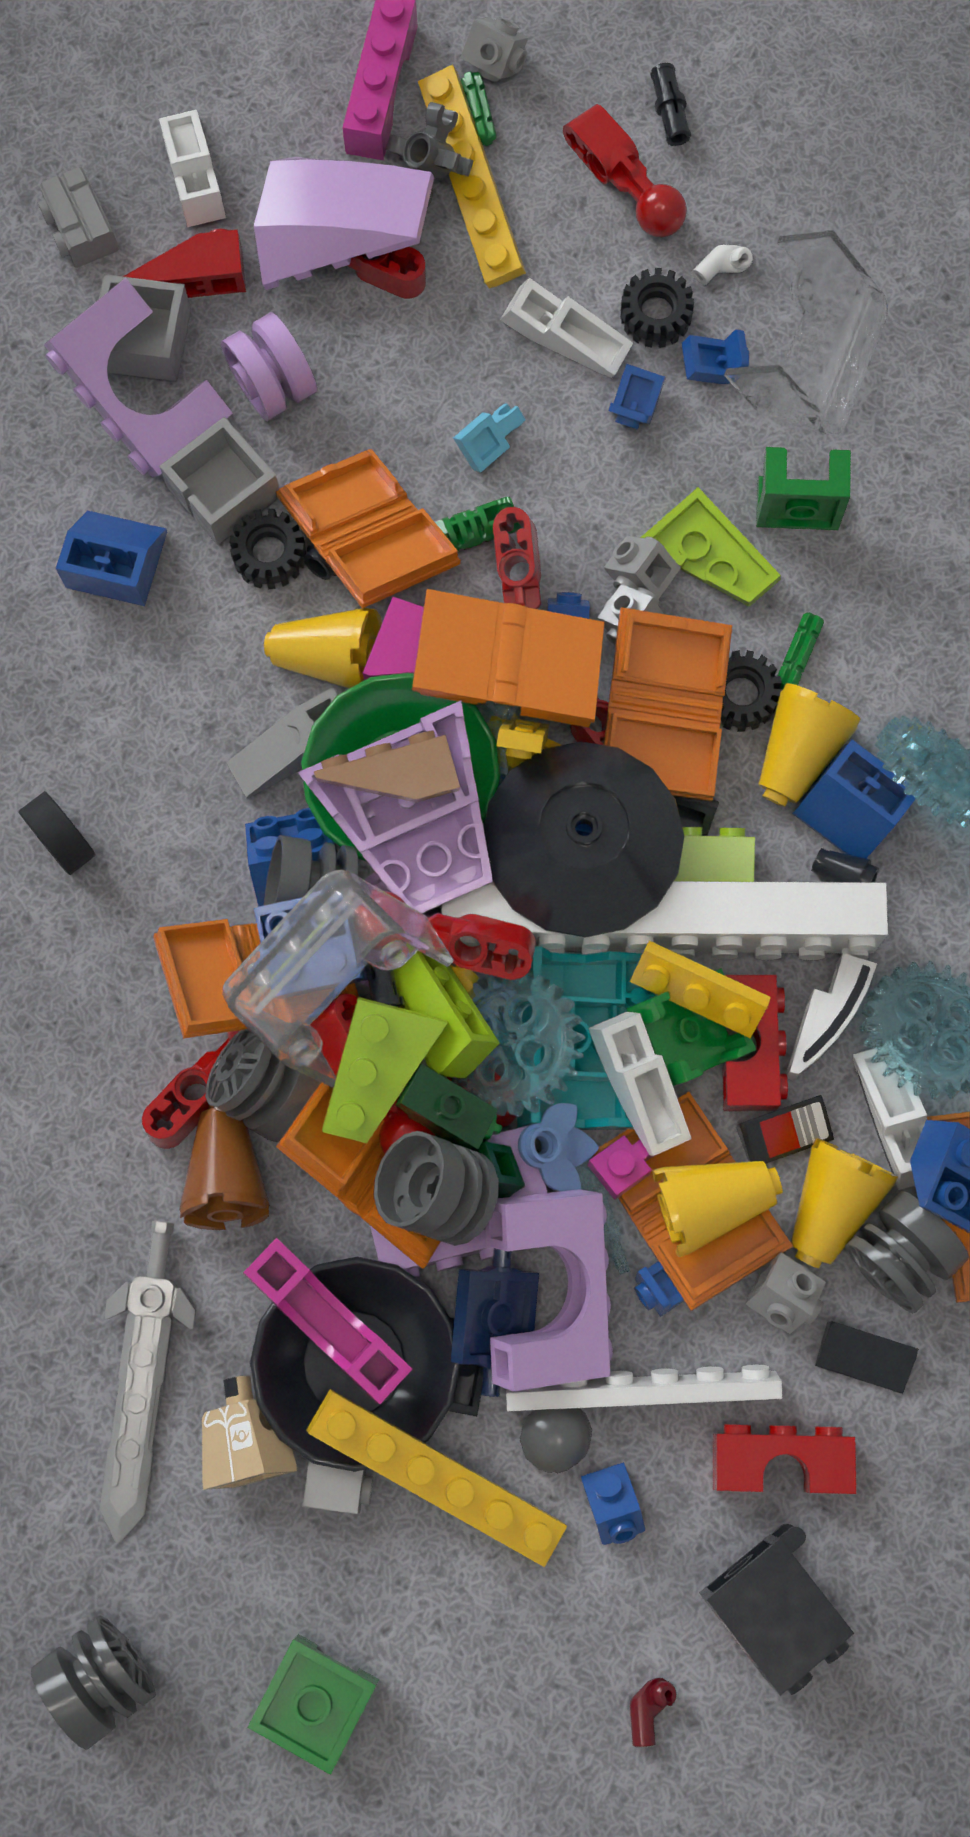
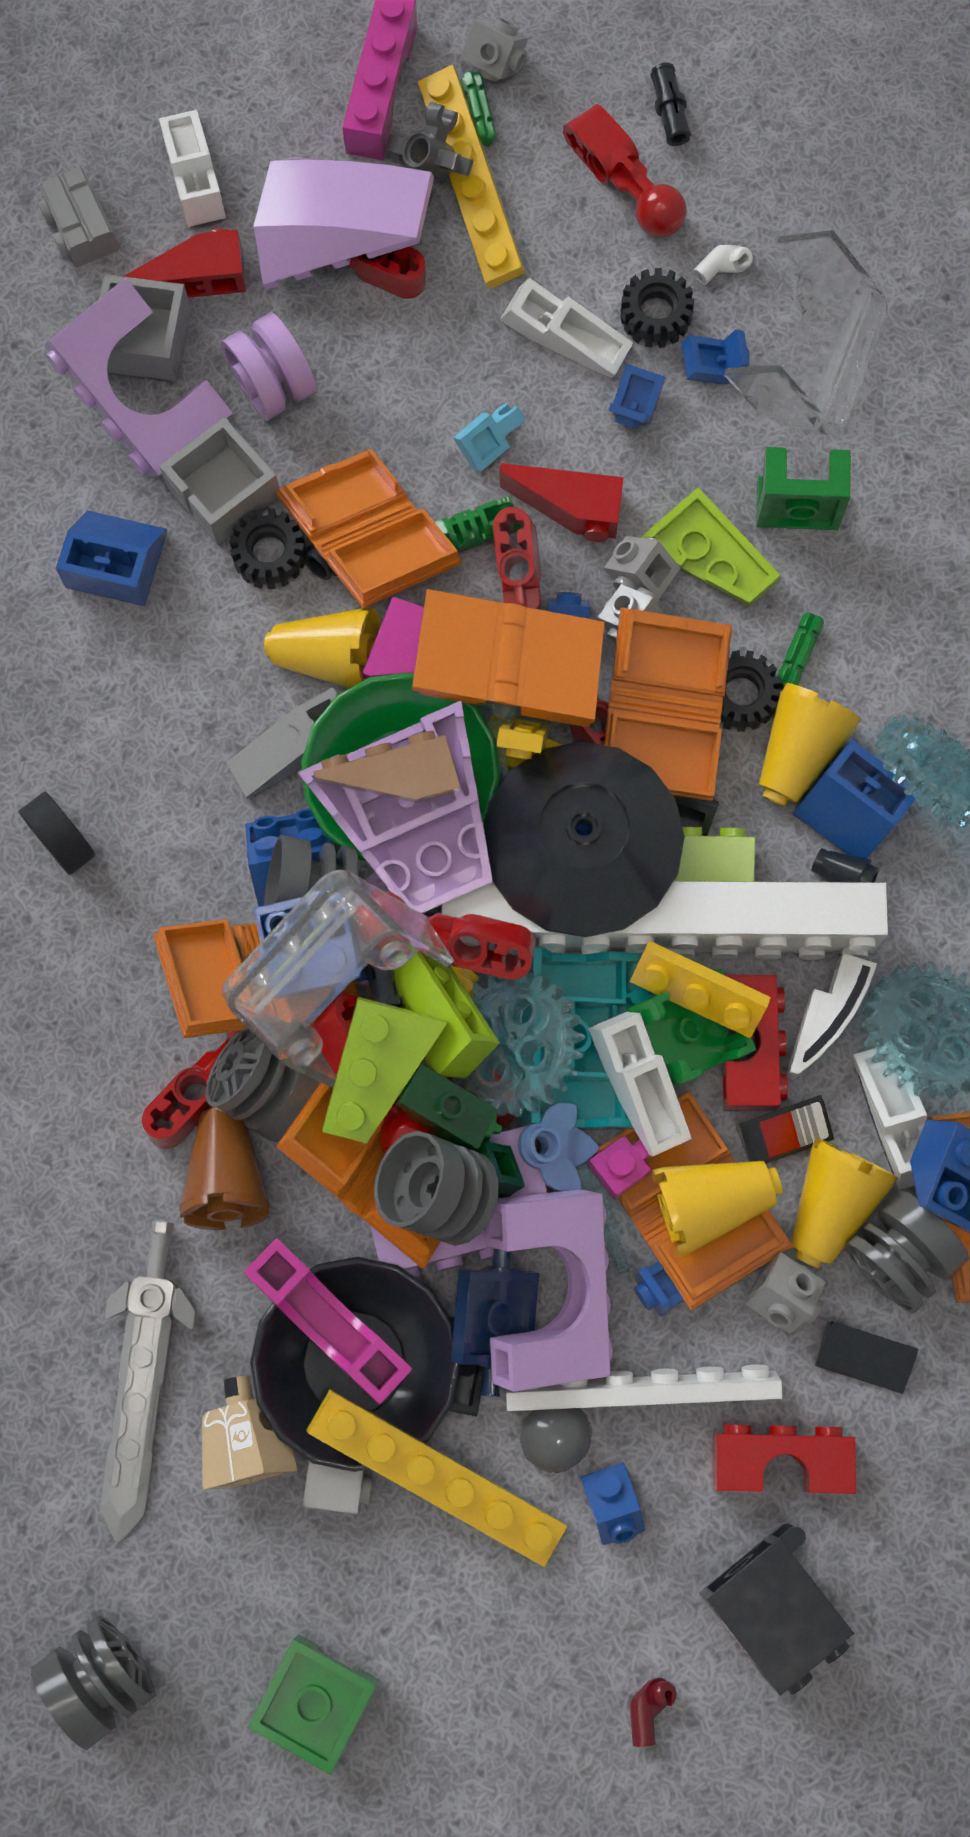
(576, 500): none -> red slope

